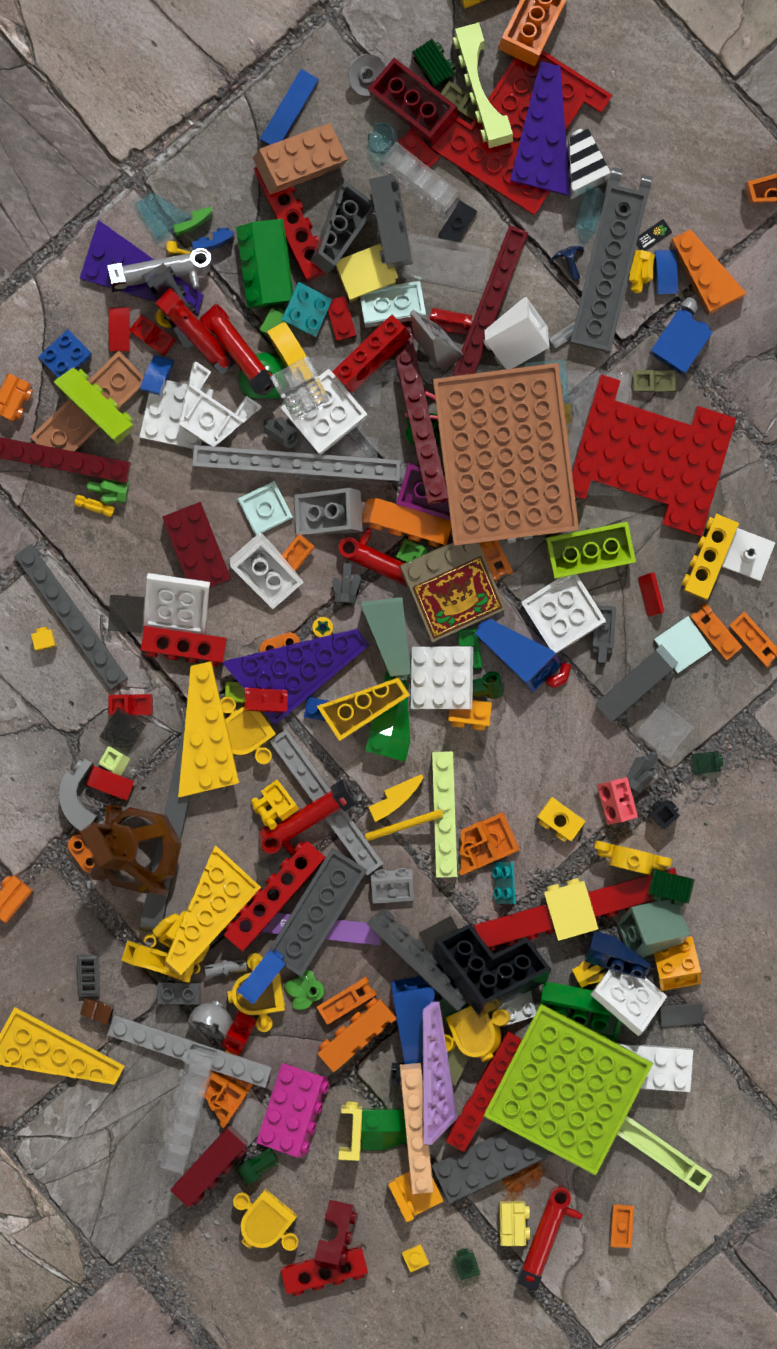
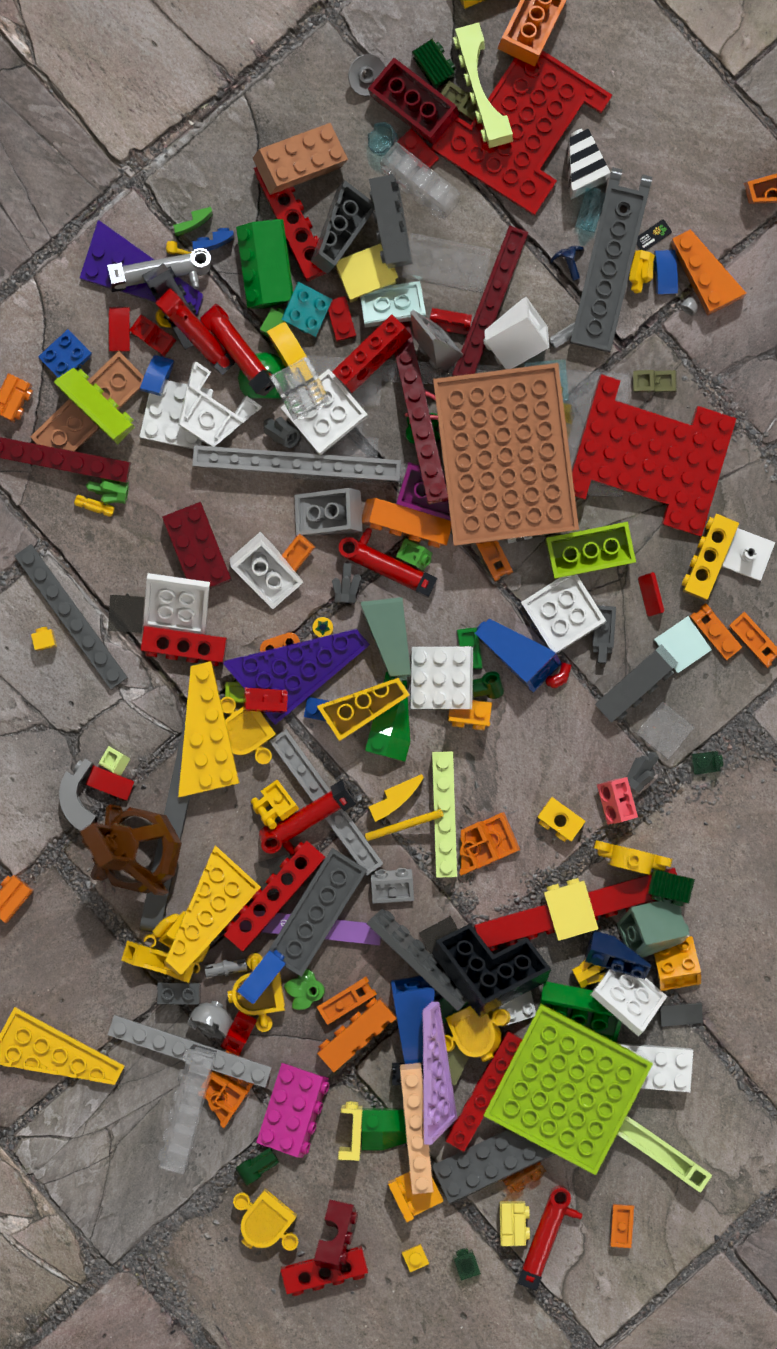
(82, 854): orange plate -> none
(86, 958): dark grey slope -> none
(97, 1010): reddish brown leg -> none
(122, 730): clear smoke piece -> none
(132, 704): red slope -> none
(161, 214): clear light blue wing -> none
(209, 1165): dark red brick -> none
(265, 508): light aqua tile -> none
(289, 108): blue tile -> none
(451, 588): plate -> none
(457, 222): black plate -> none
(504, 883): teal hinge -> none
(543, 148): dark purple wing -> none
(664, 813): black brick -> none
(681, 341): blue panel -> none

